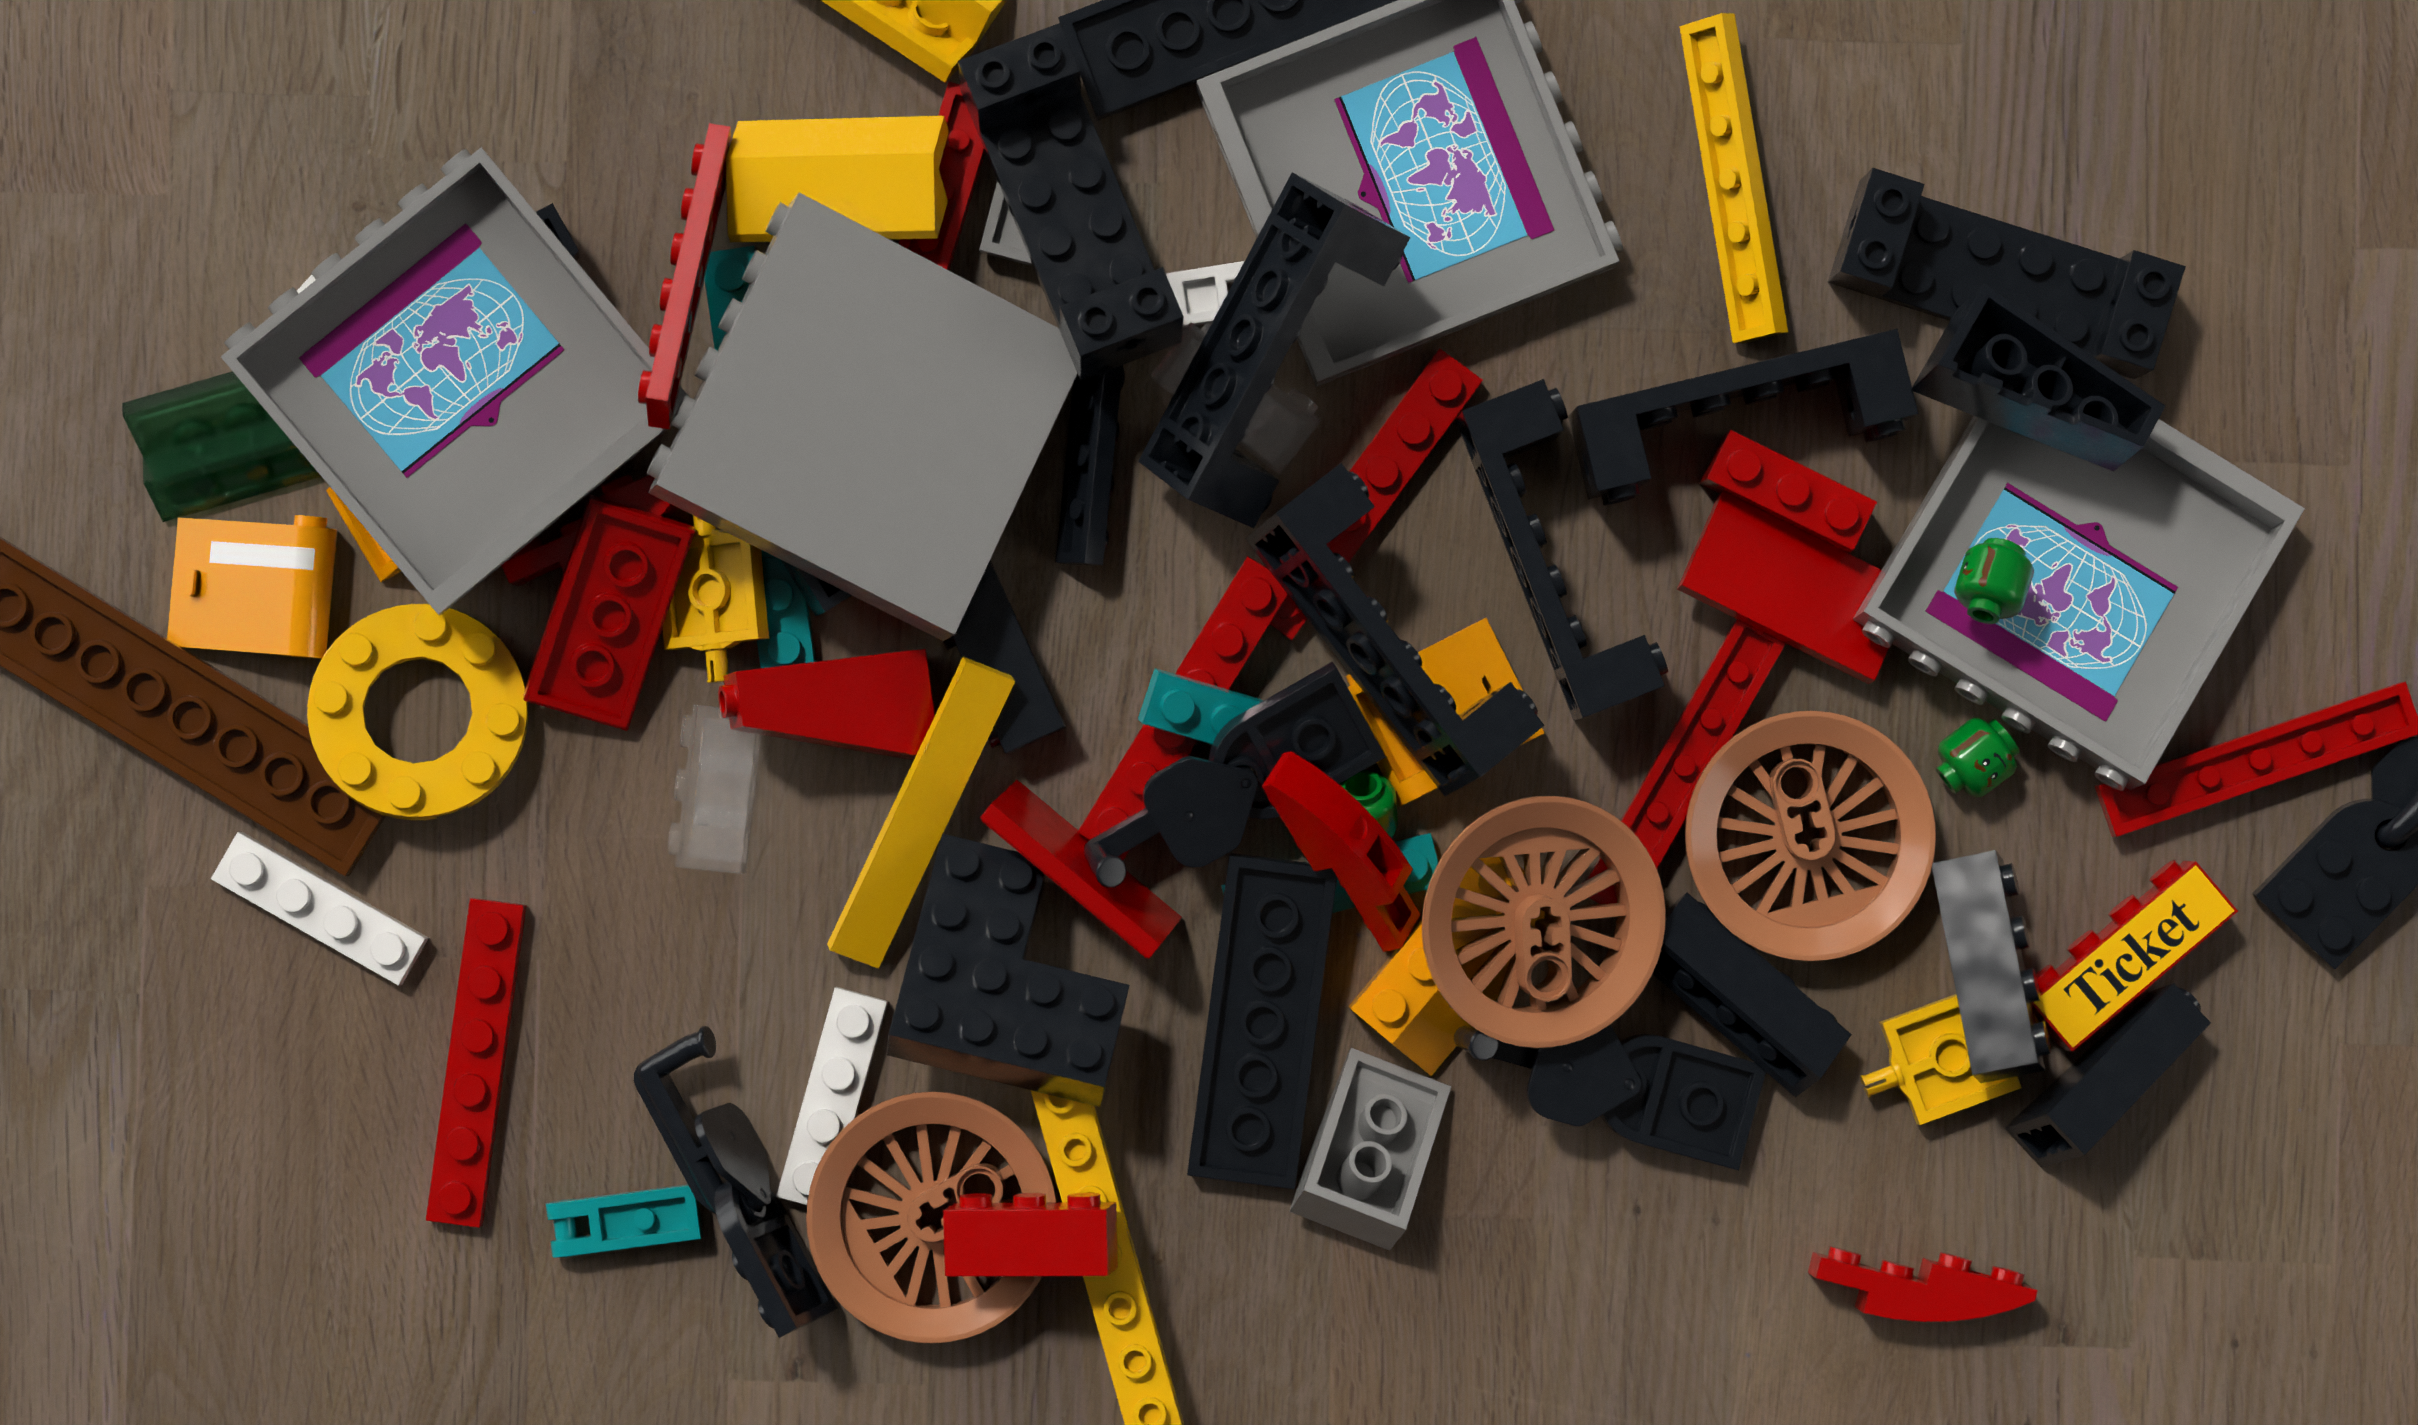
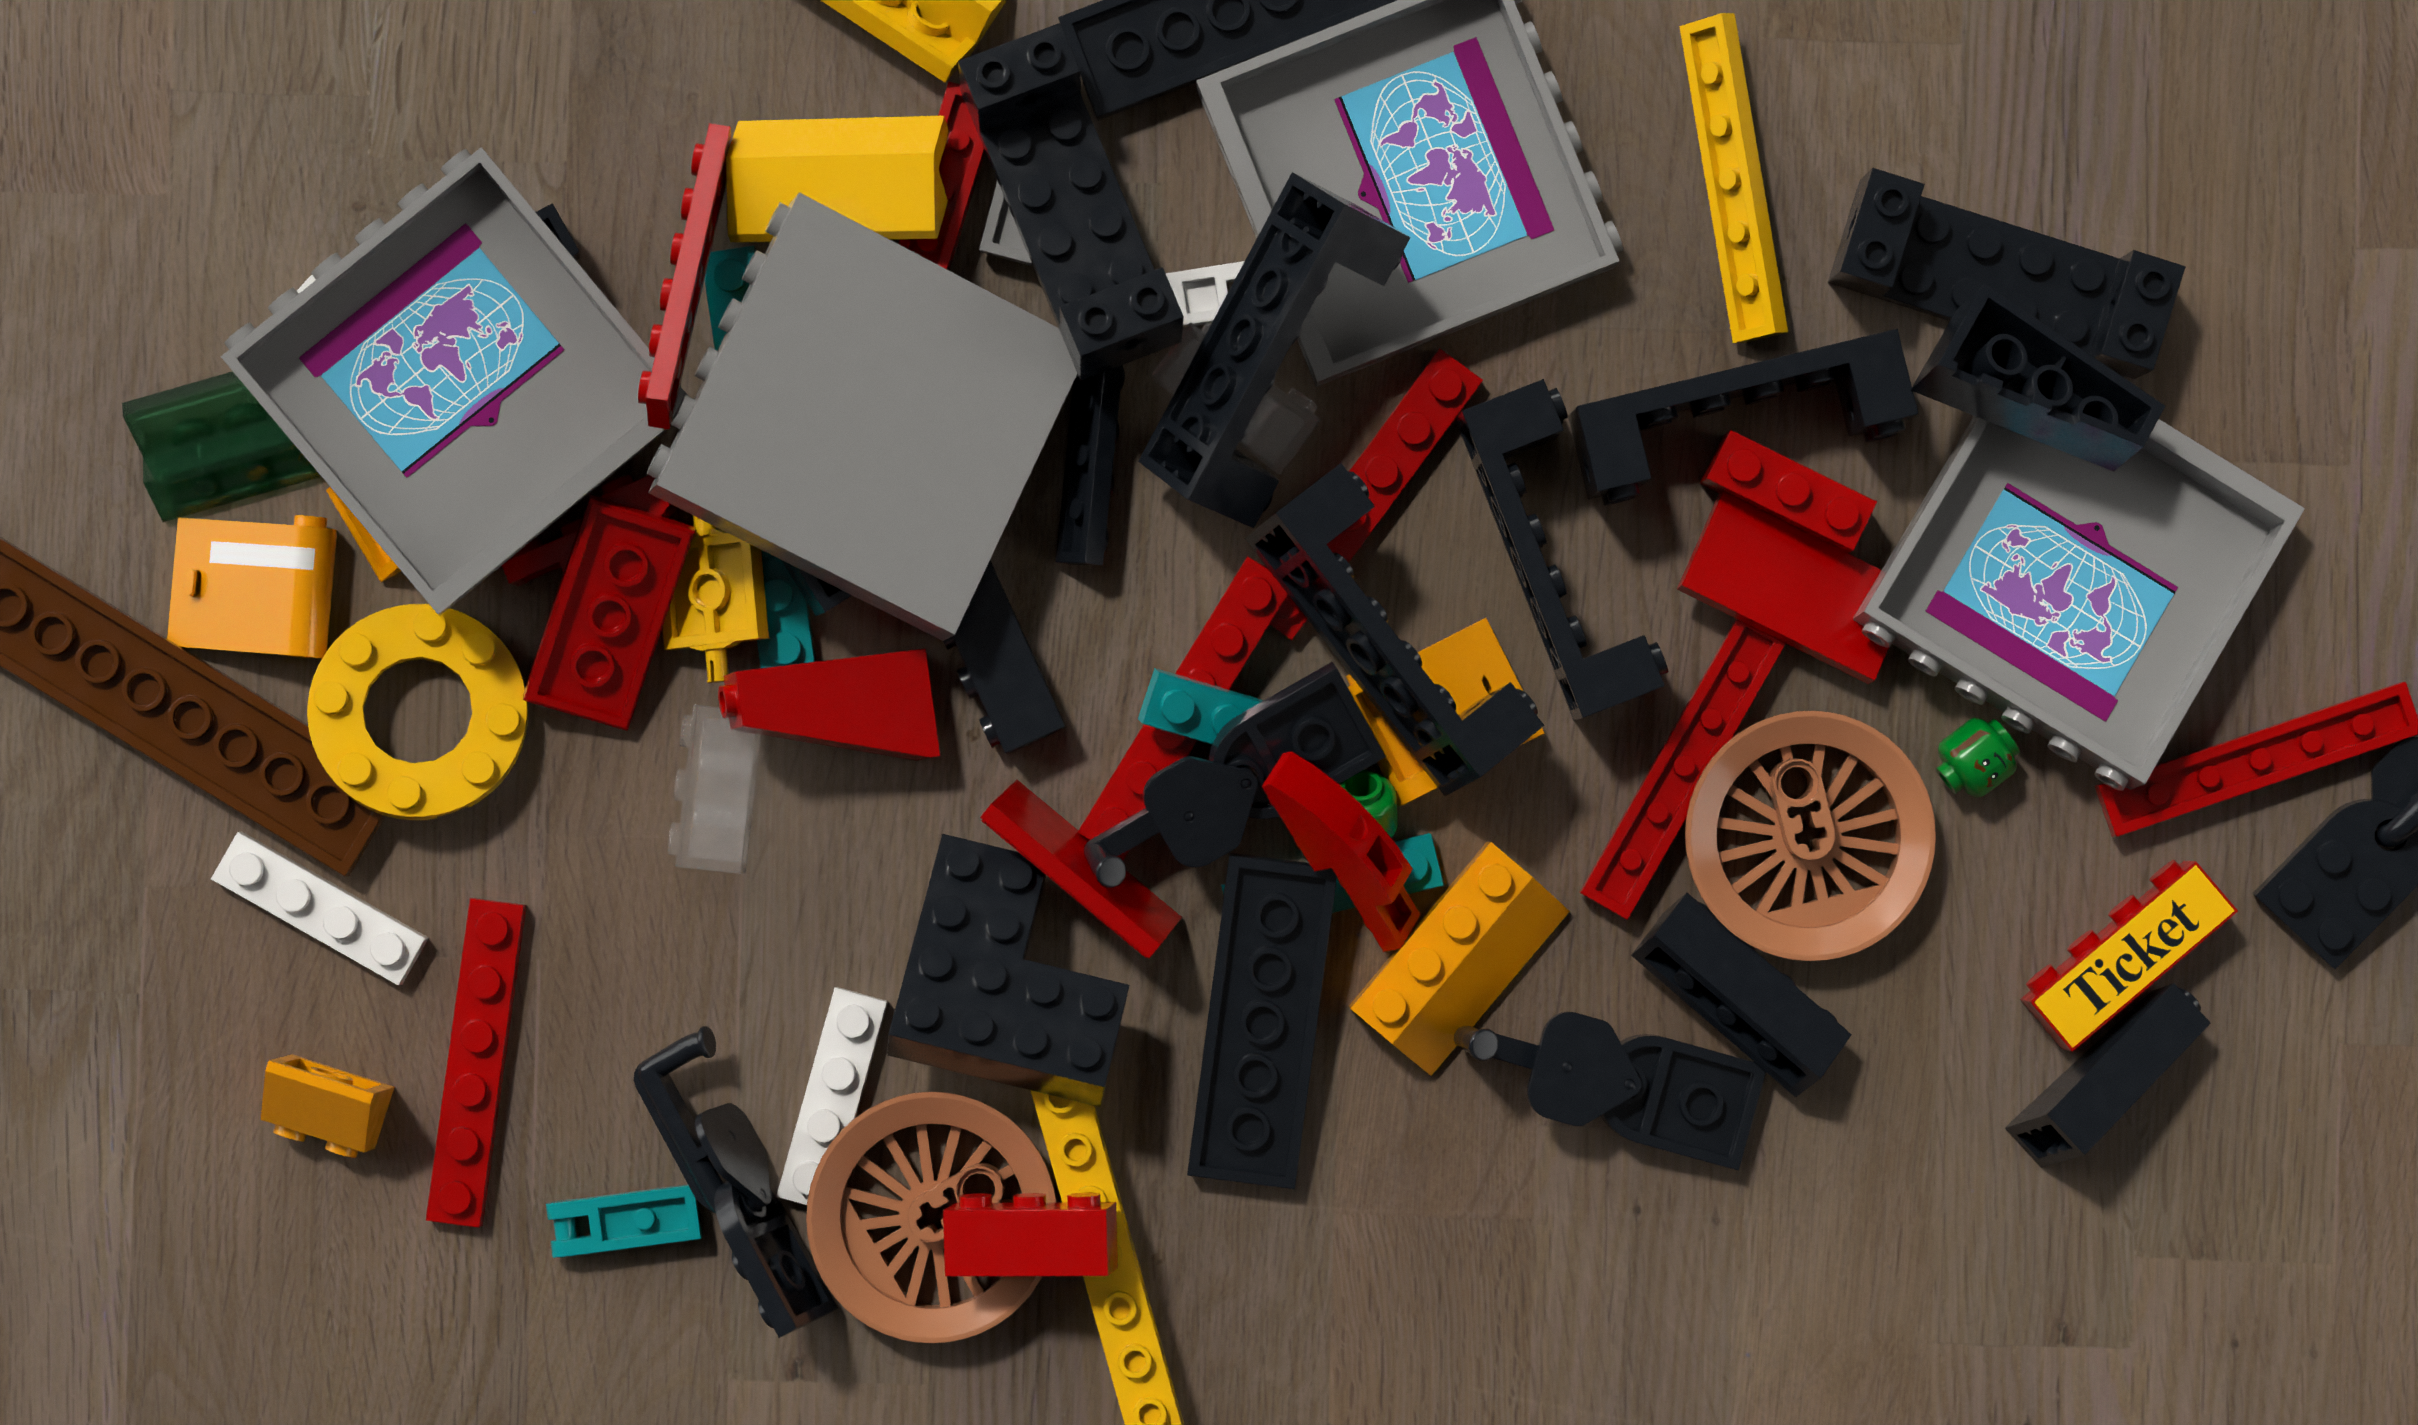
(325, 1104): none -> light orange slope
(920, 812): yellow tile -> none
(1371, 1150): light grey slope -> none
(1528, 829): nougat piece -> none
(1932, 1063): yellow plate -> none
(1940, 1293): red slope -> none
(1989, 966): brick -> none
(1994, 580): green head -> none

